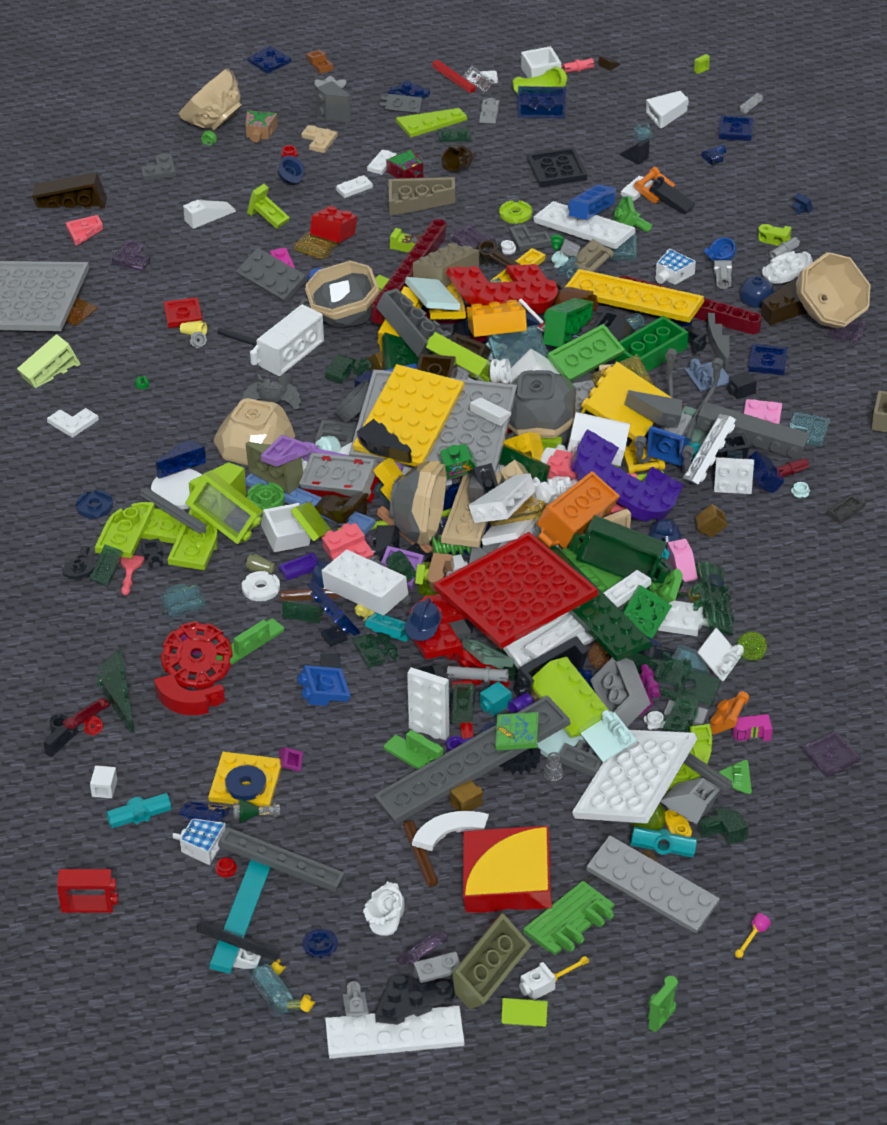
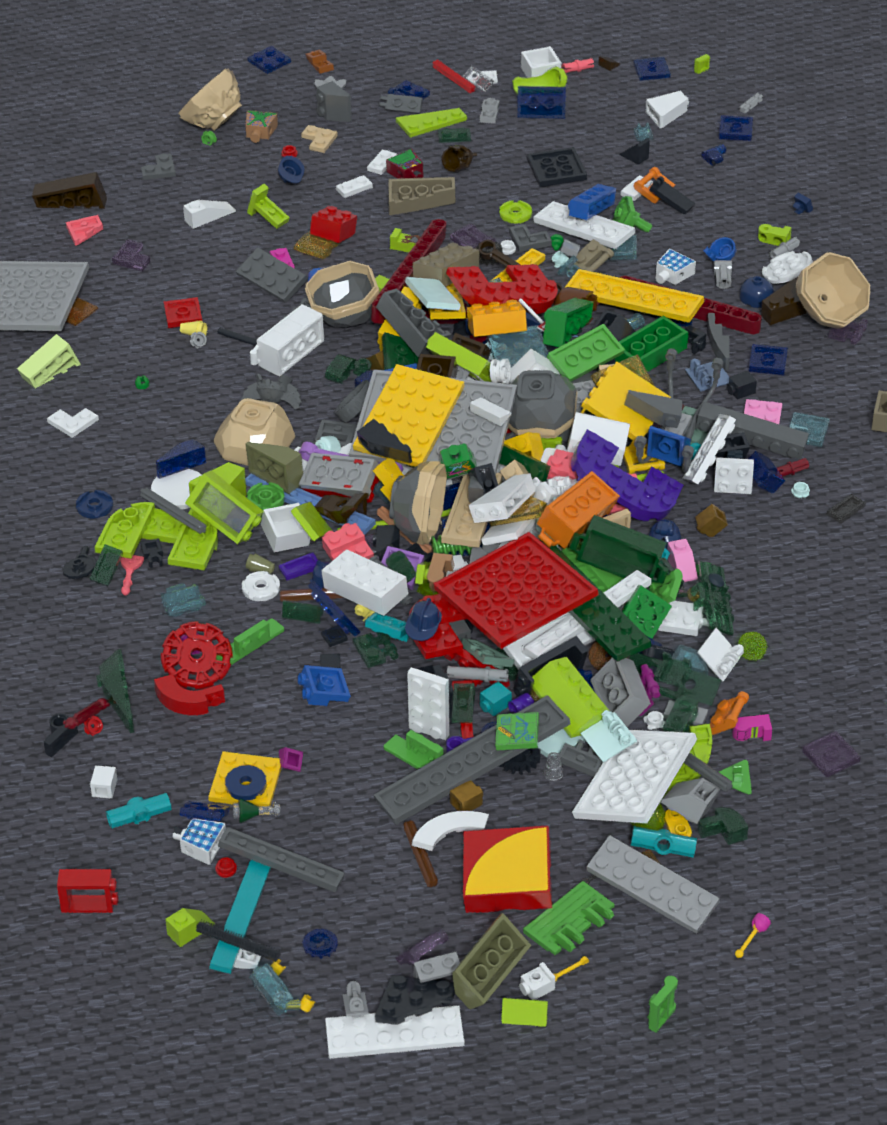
(183, 923): none -> lime slope
(285, 450): medium lavender wing -> none
(385, 909): white hair -> none
(651, 68): none -> clear blue plate

